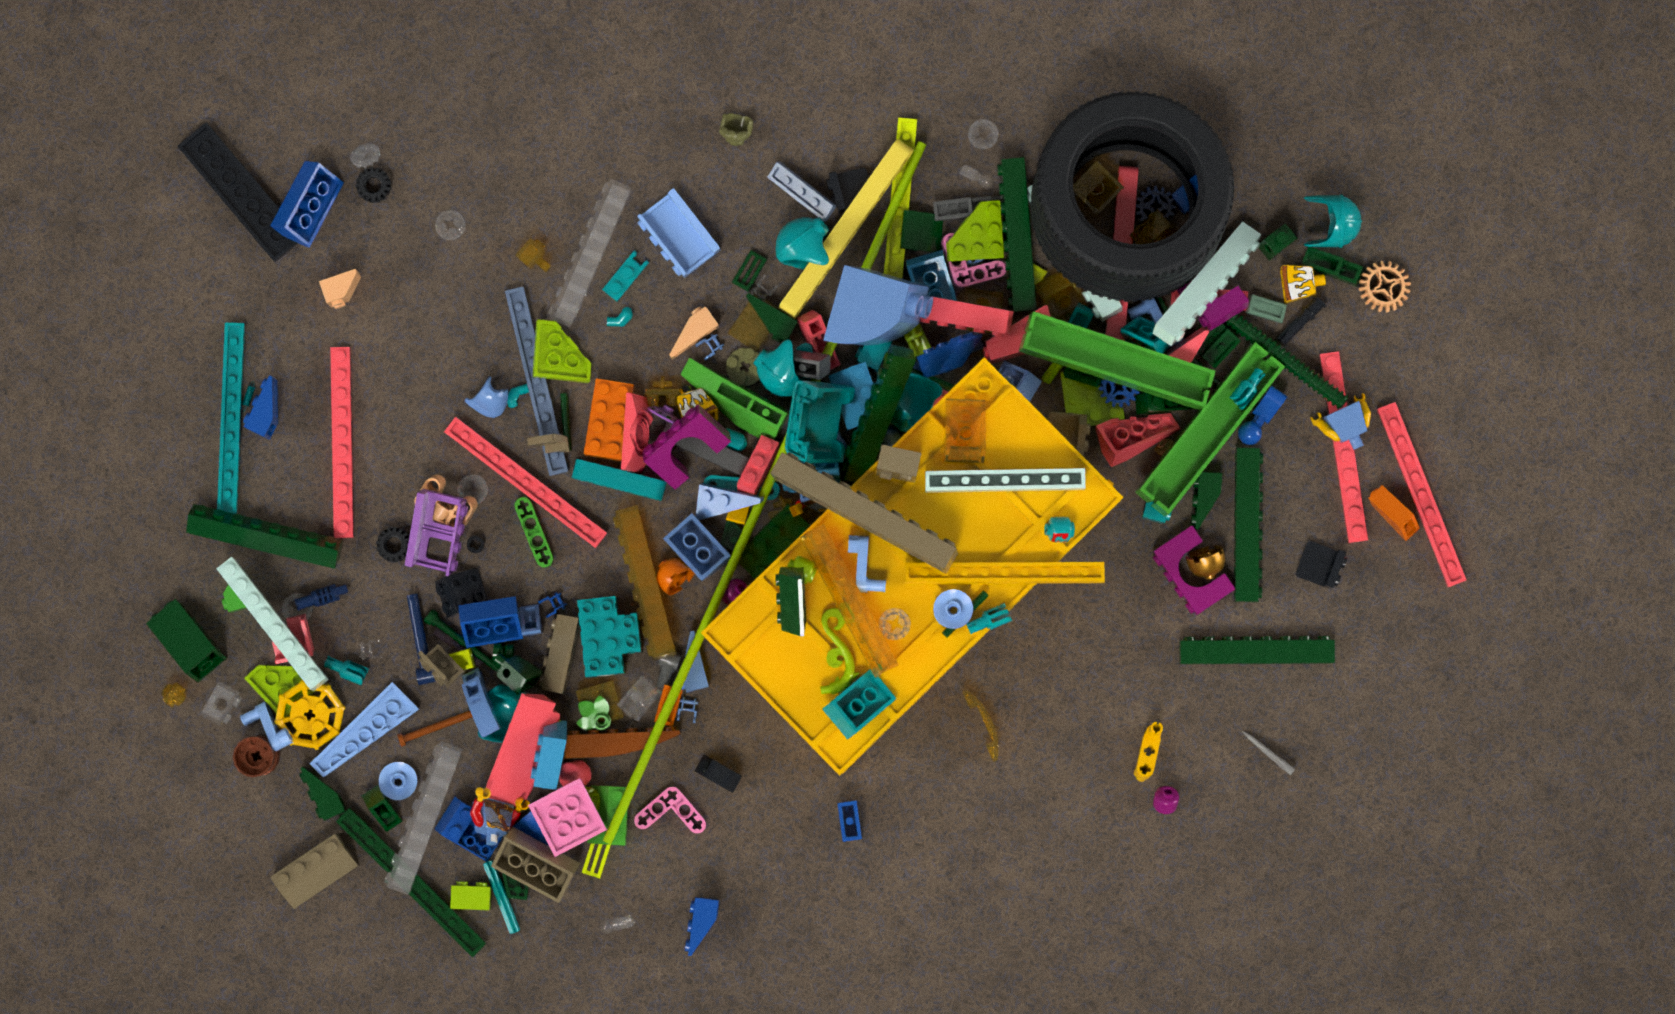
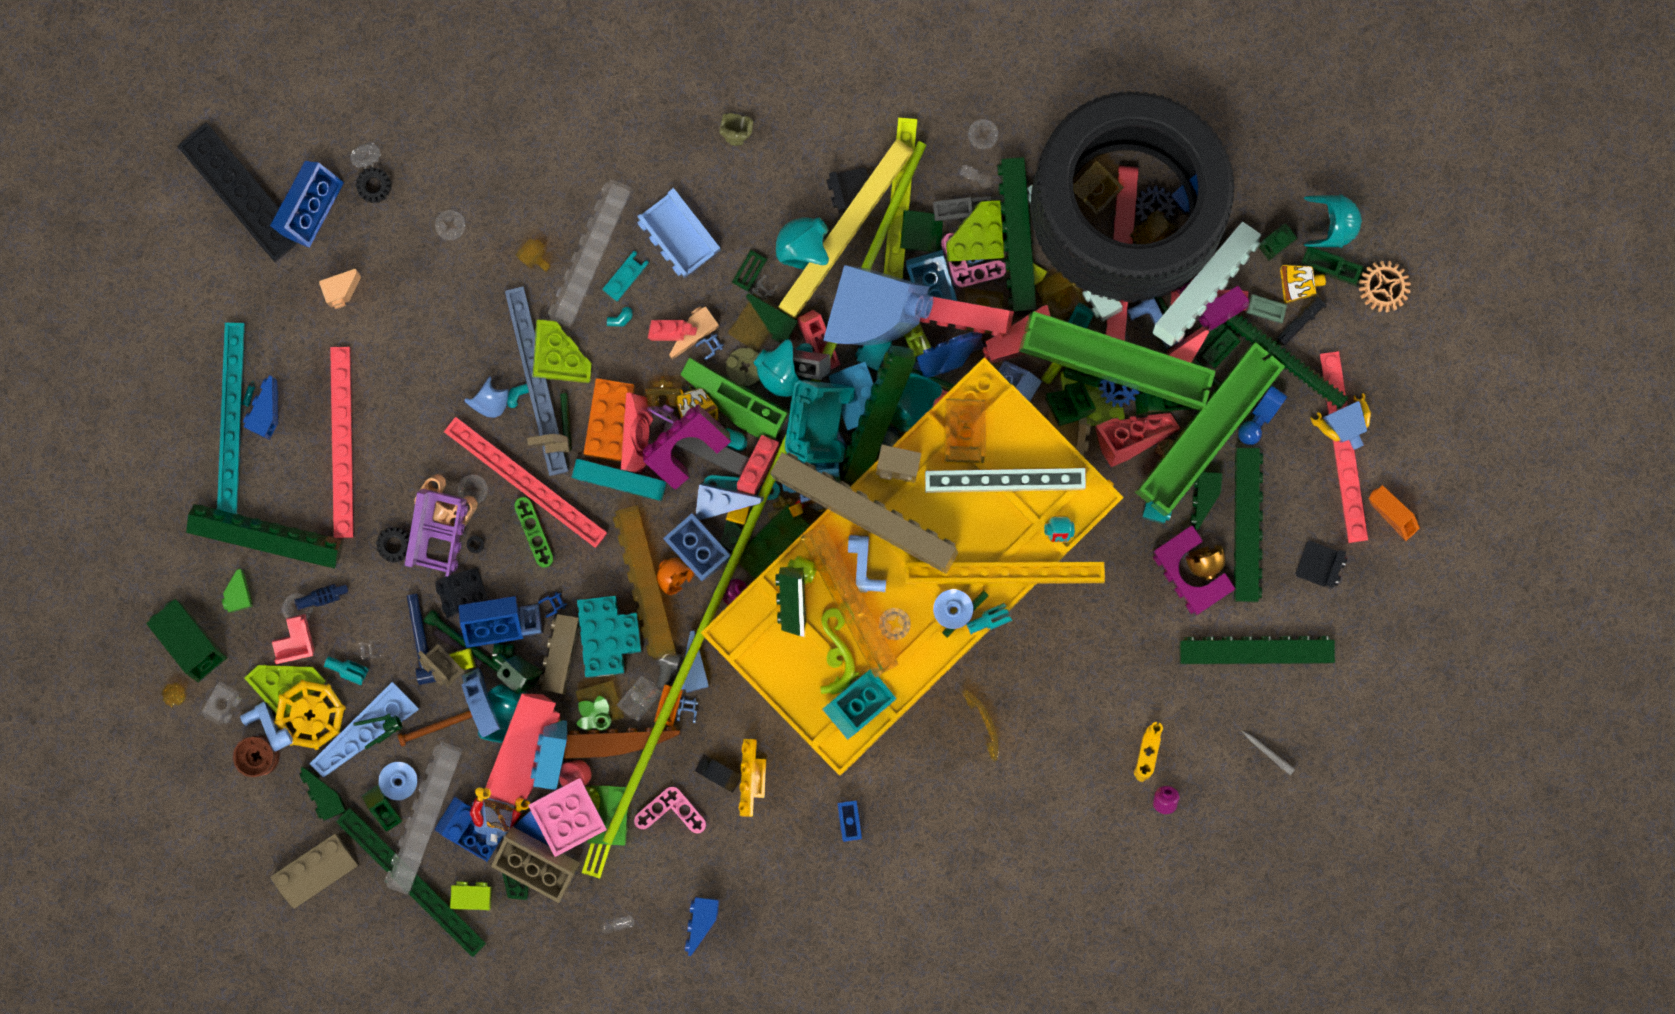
(272, 624): light aqua brick -> none
(391, 725): none -> dark green plant
(501, 897): teal axle -> none
(670, 330): none -> coral plate
(752, 777): none -> yellow bracket
(801, 191): plate -> none
(1070, 404): none -> dark green slope
(1141, 333): teal slope -> none
(1247, 389): teal arm -> none
(1421, 494): coral plate -> none

